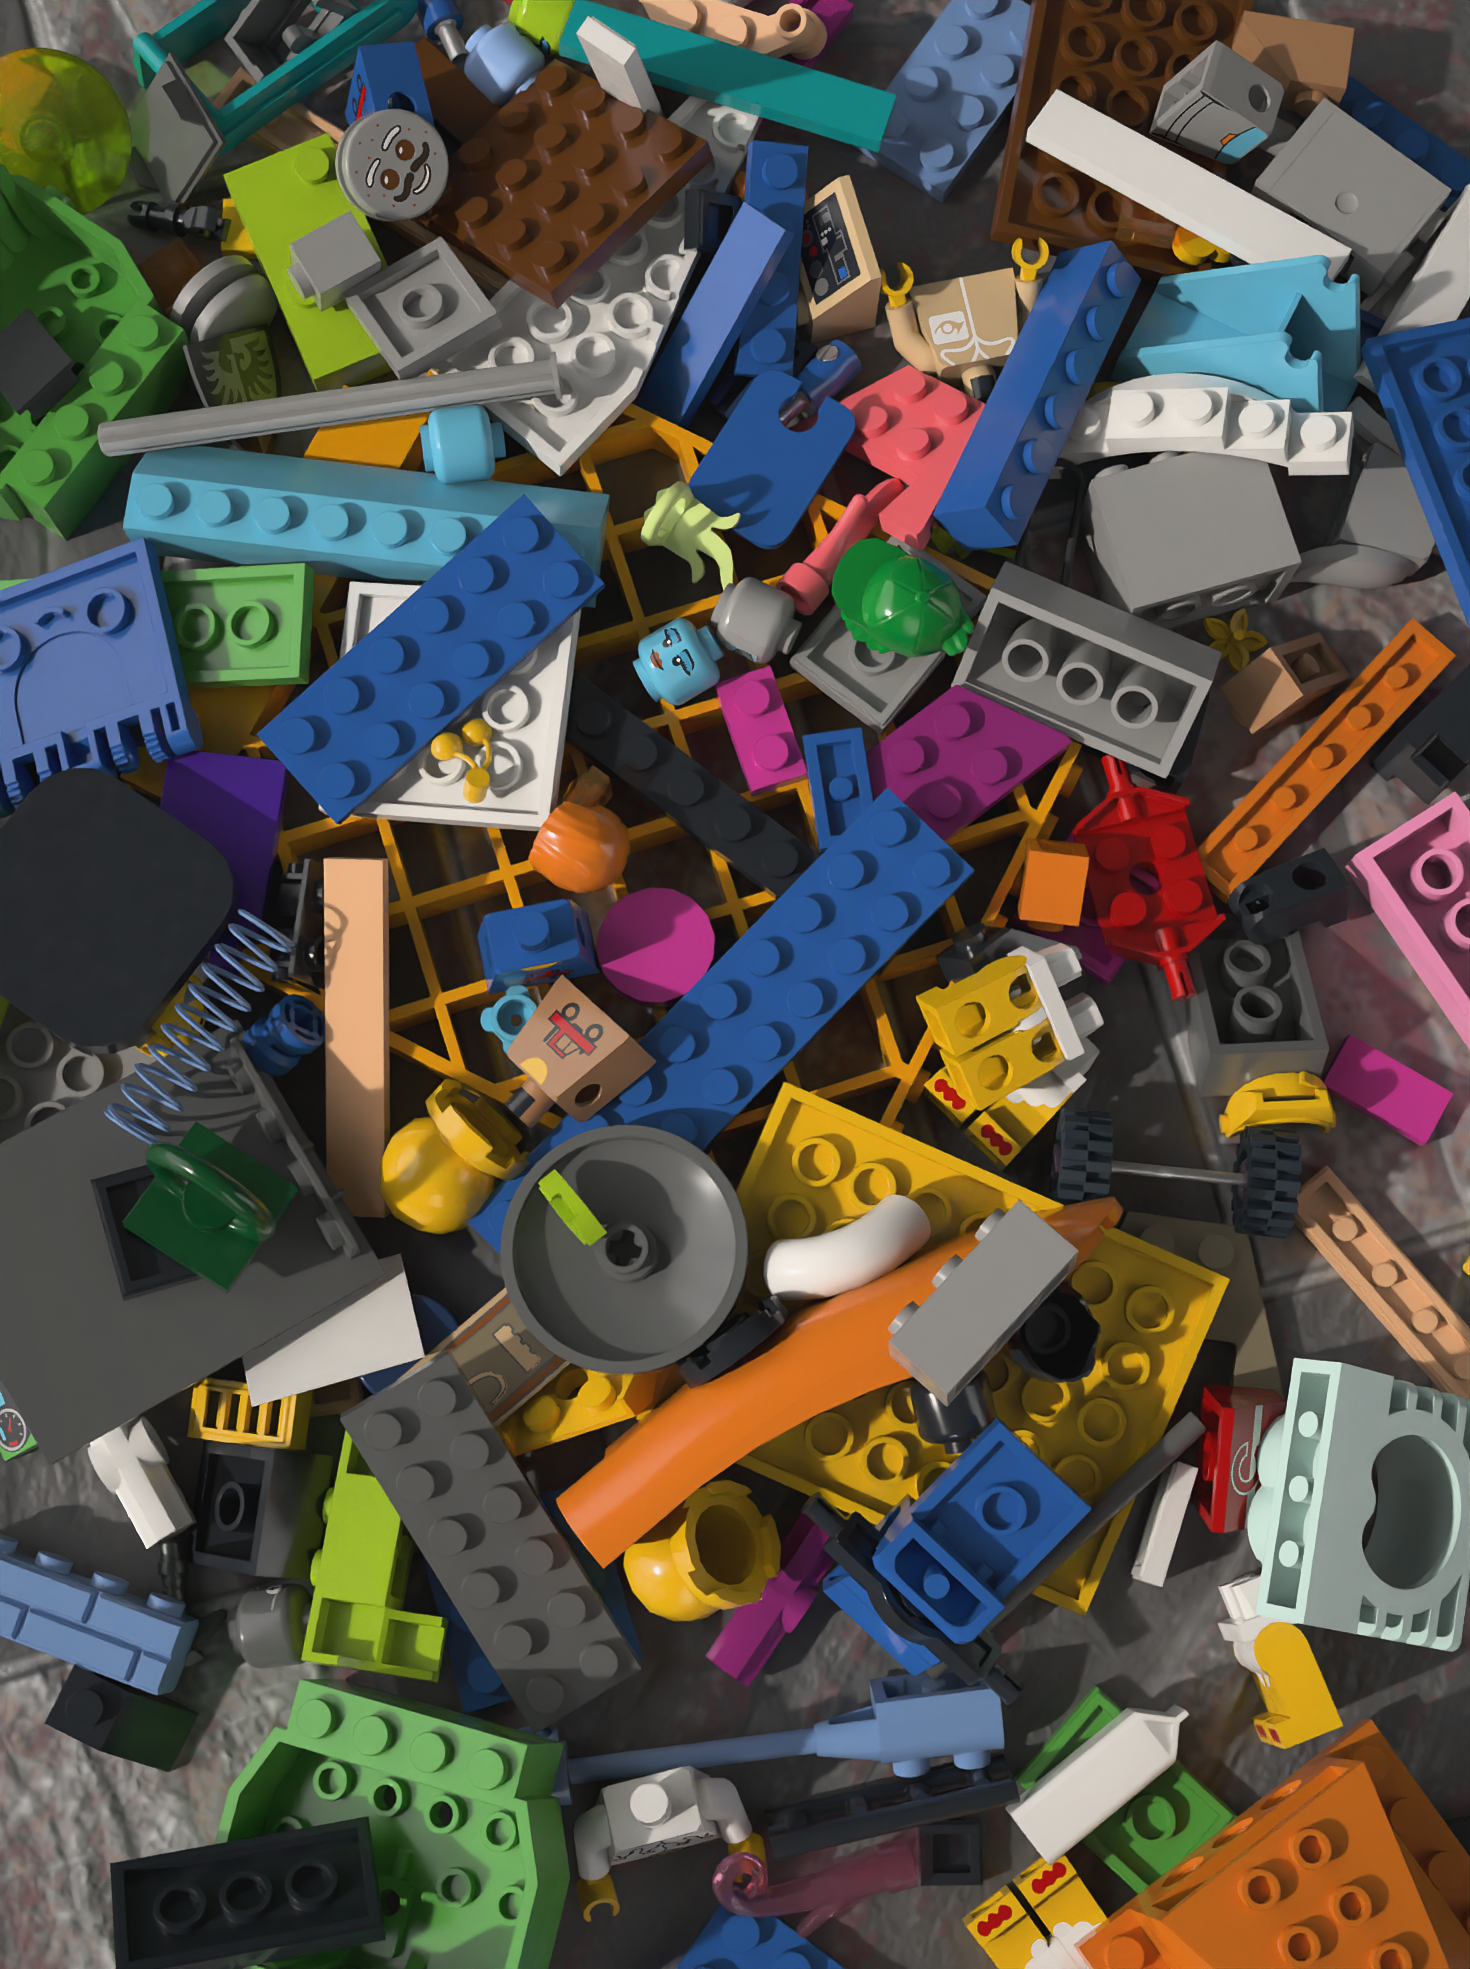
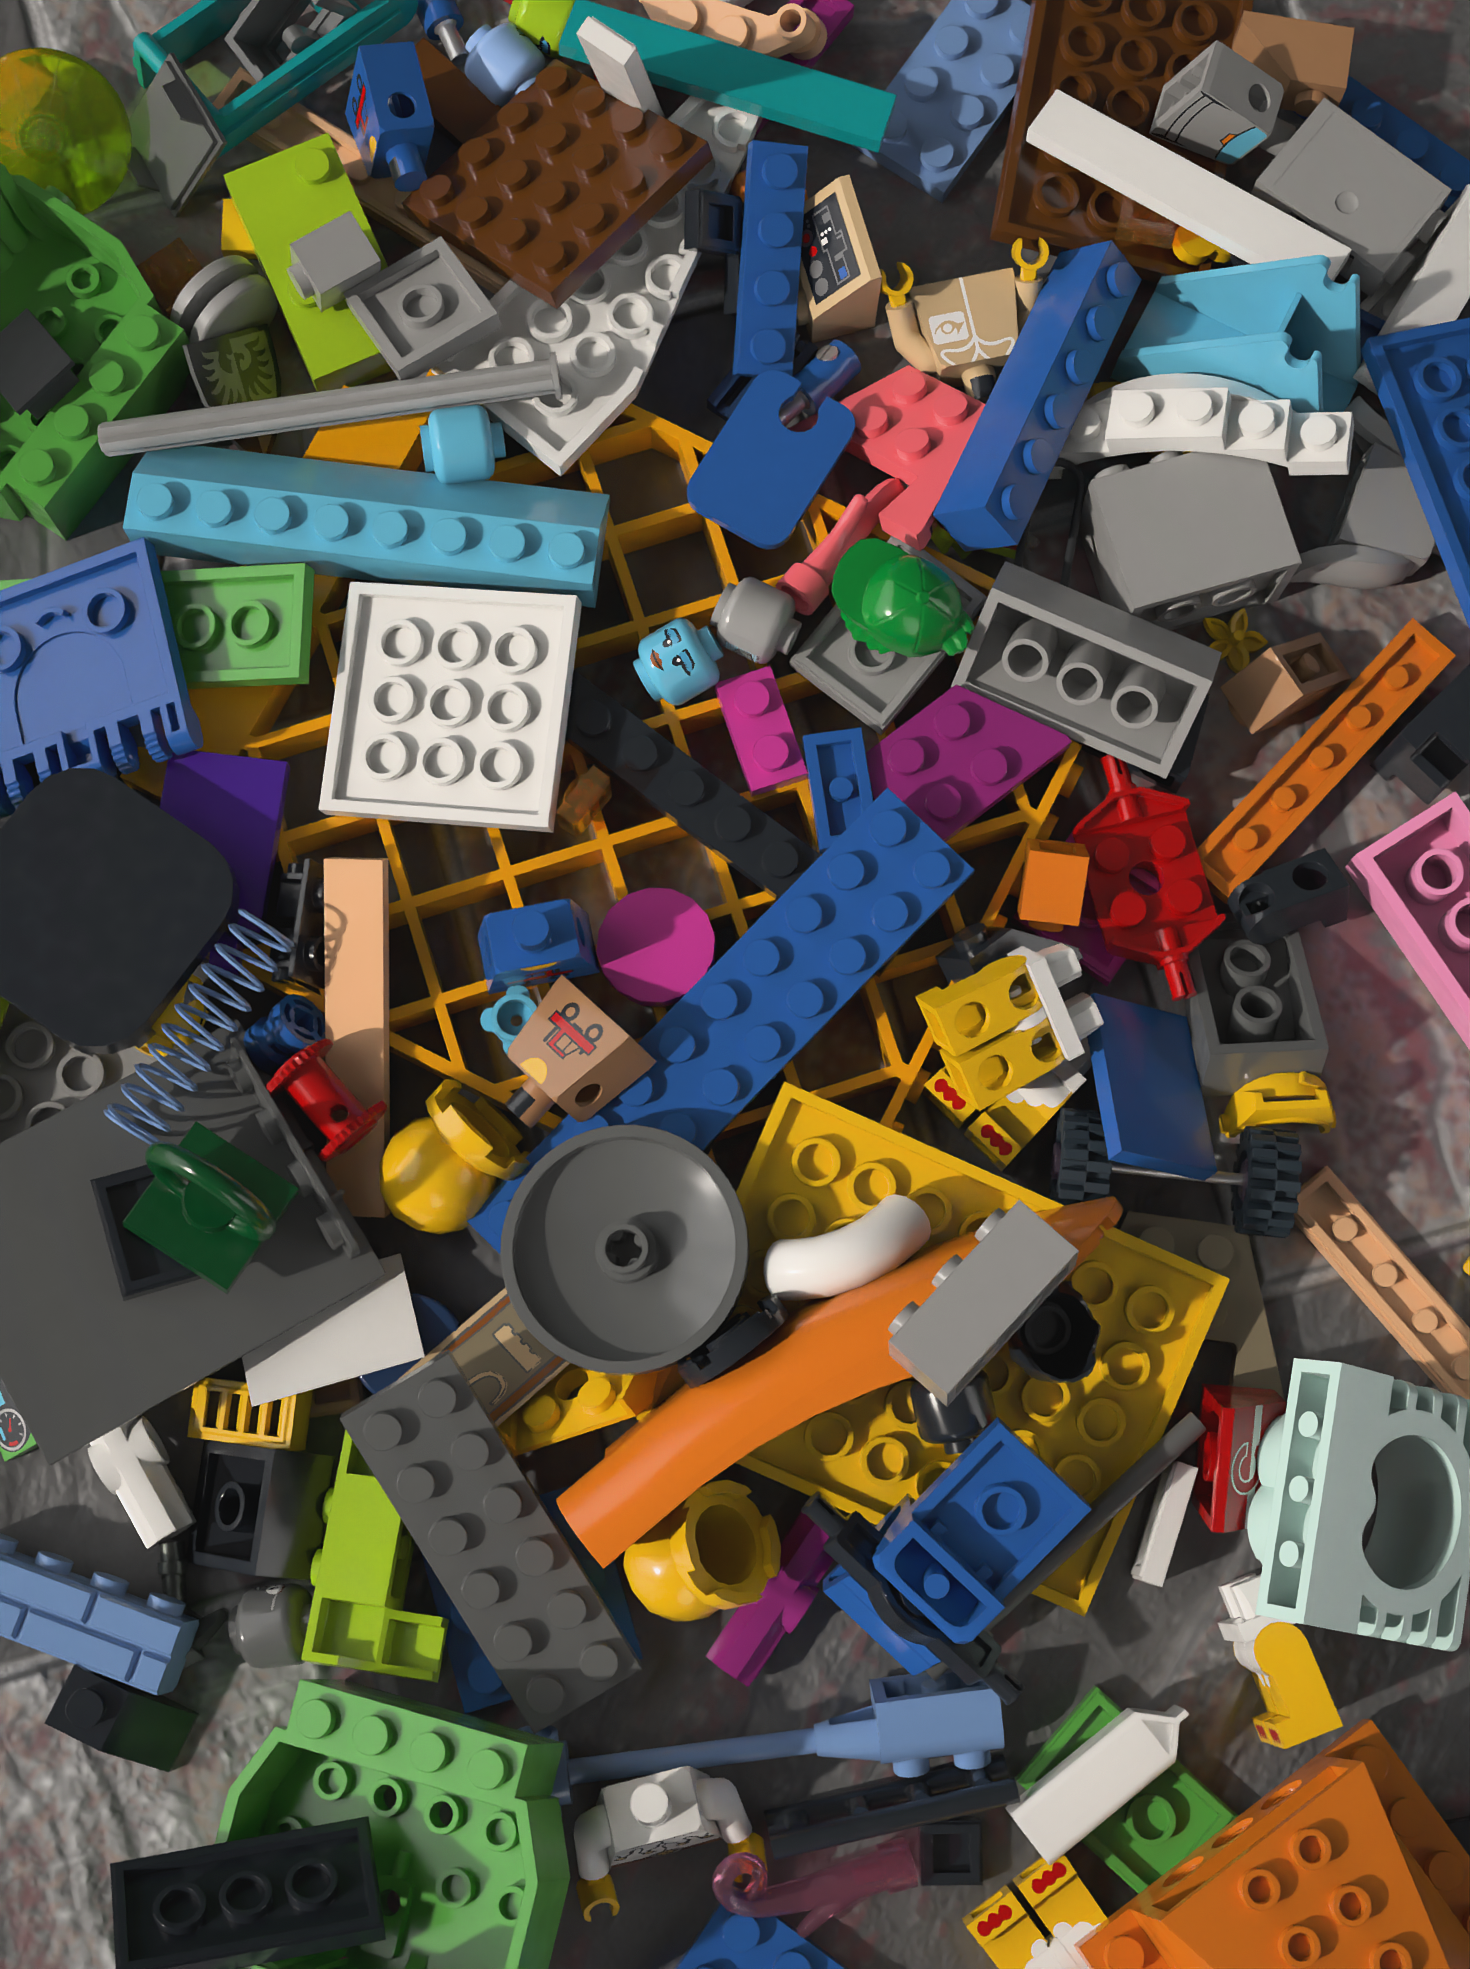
(180, 220): black piece -> none
(322, 1093): none -> red hose
(392, 165): light grey head -> none
(431, 659): blue plate -> none
(449, 746): yellow piece -> none
(571, 1208): lime tile -> none
(581, 848): orange hair -> none
(687, 527): yellowish green piece -> none
(715, 316): tile -> none
(1150, 1090): none -> blue tile
(1386, 1090): dark pink tile -> none

